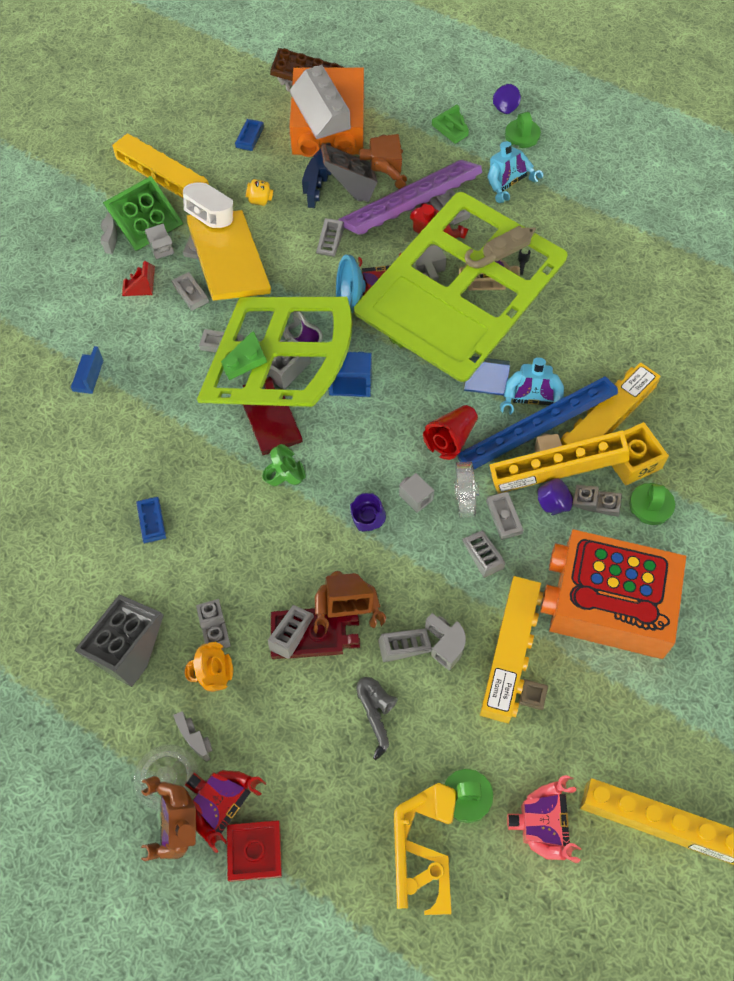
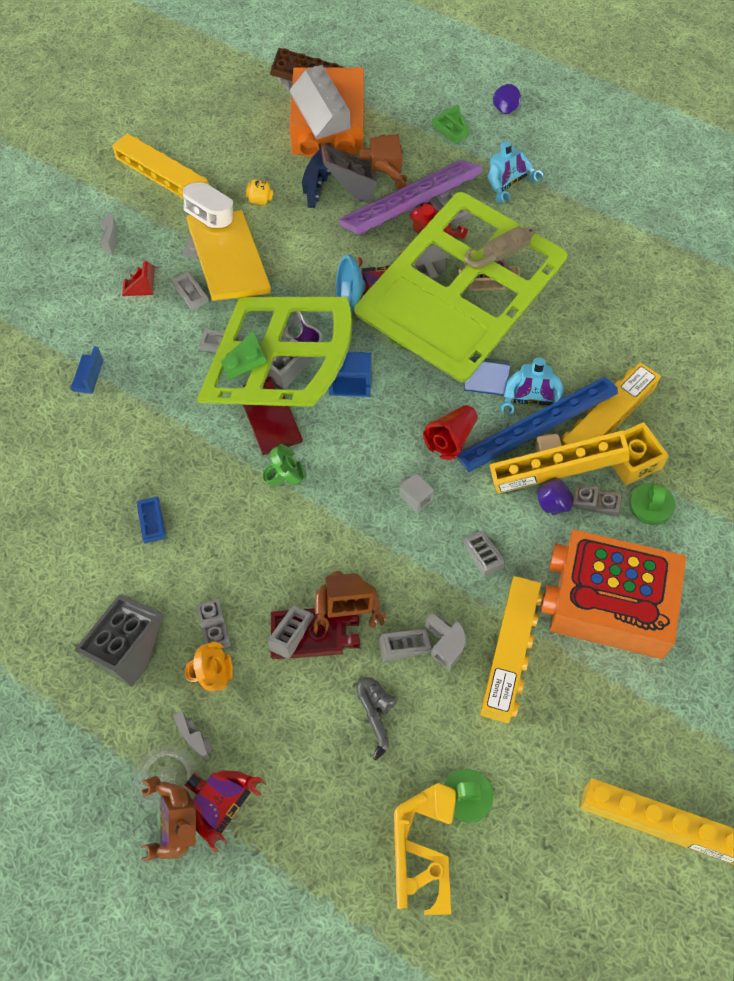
(141, 209): bright green slope -> none
(159, 241): light grey brick -> none
(249, 134): blue plate -> none
(254, 851): red plate -> none
(330, 224): light grey slope -> none
(367, 512): dark purple hair -> none
(465, 489): clear wheel -> none
(504, 515): light grey plate -> none
(523, 131): bright green tile -> none
(523, 259): black hand -> none
(533, 694): dark tan tile -> none
(546, 821): coral torso -> none

